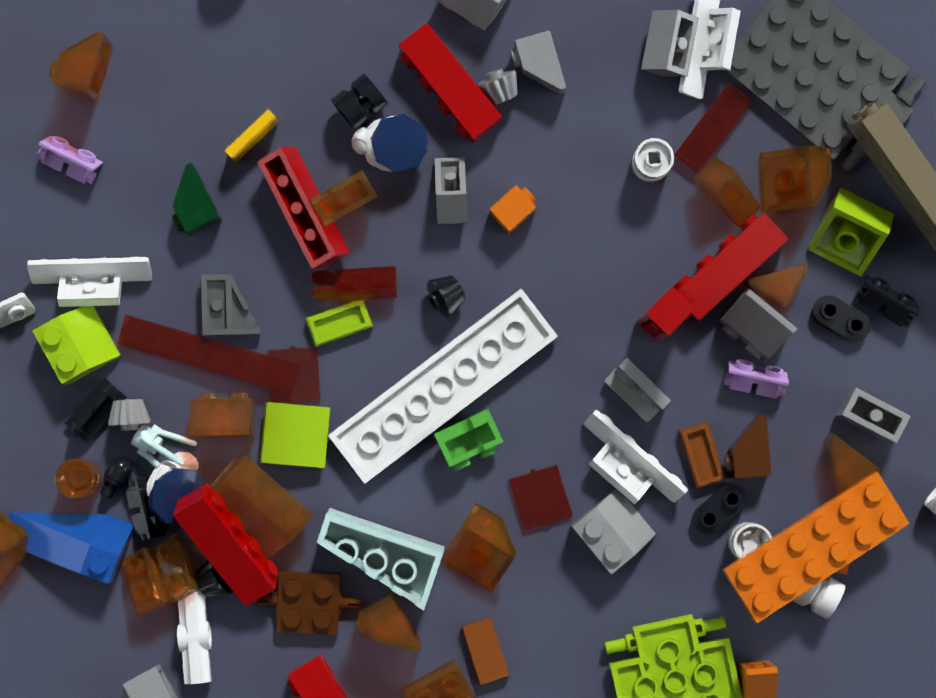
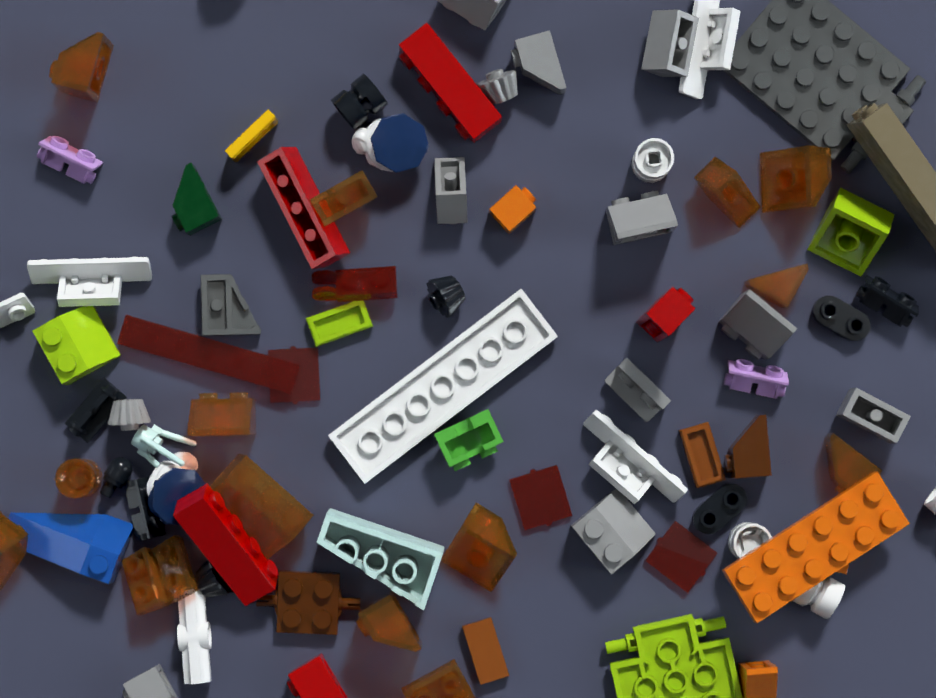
(295, 435): lime slope -> none
(640, 218): none -> light grey slope
(681, 556): none -> clear red piece
(713, 127): clear red tile -> none
(732, 264): red brick -> none

